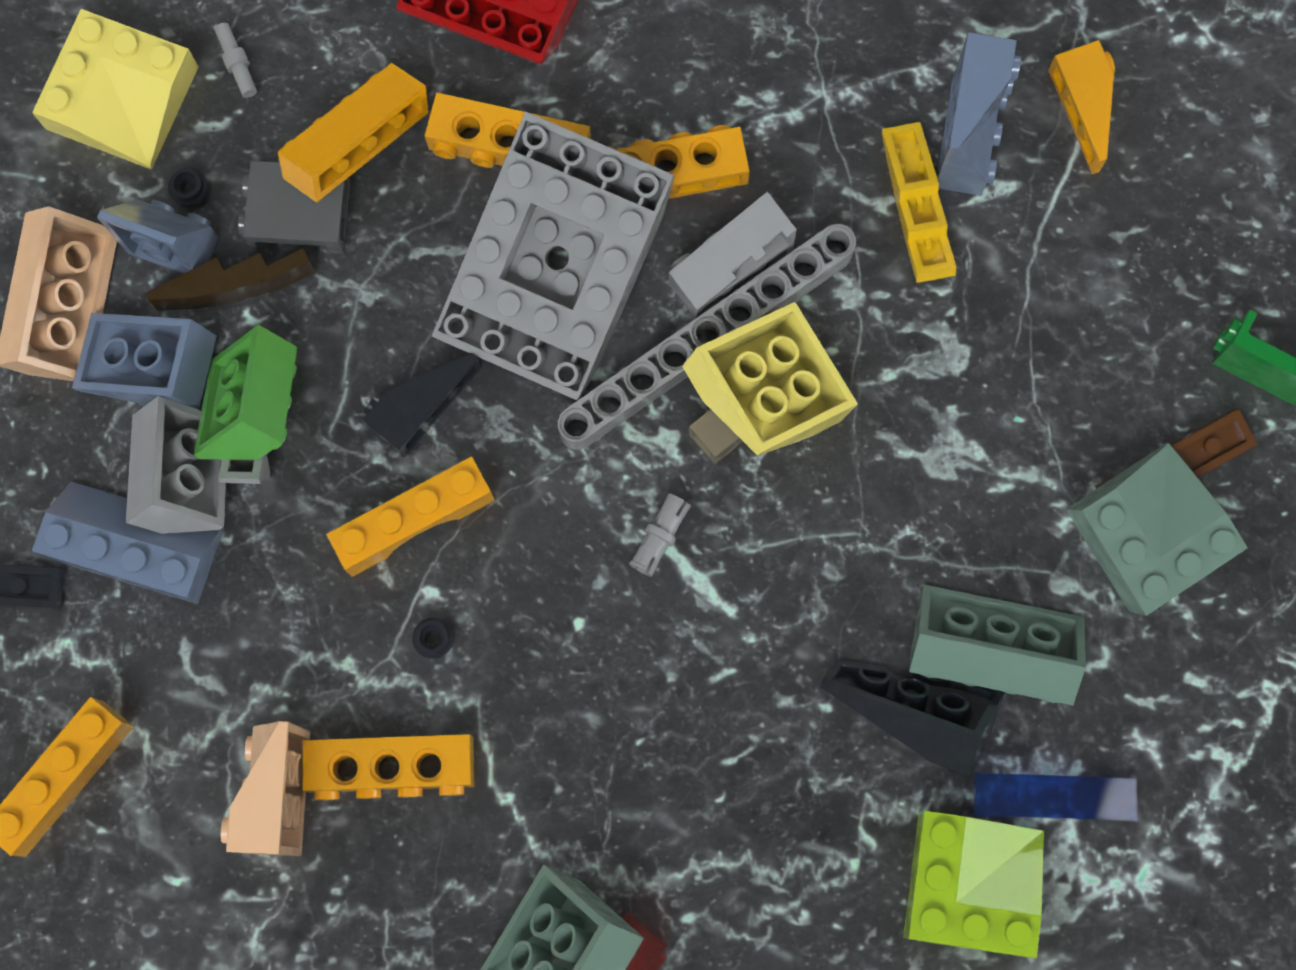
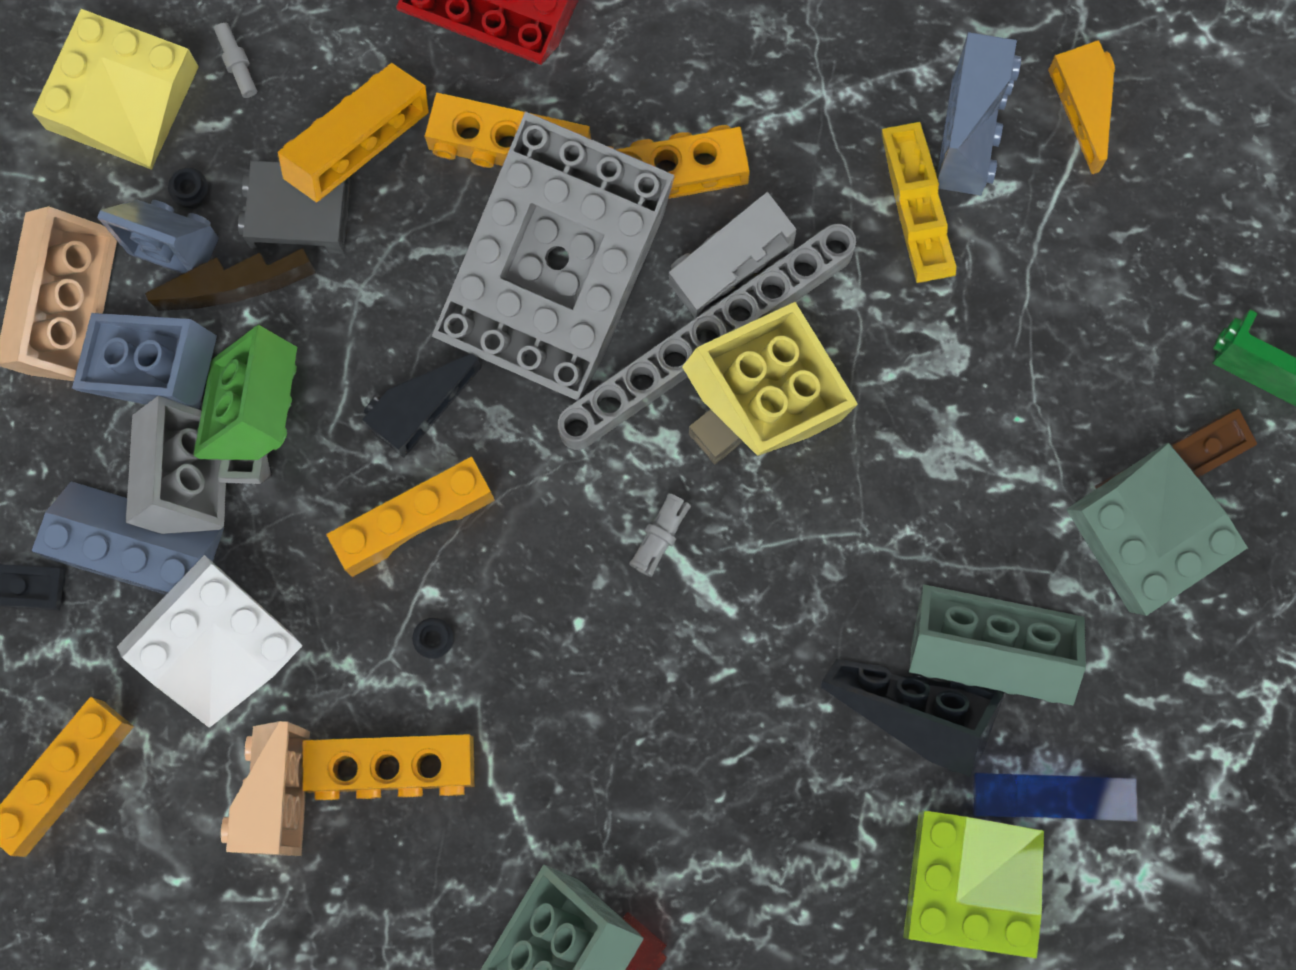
(208, 644): none -> white slope

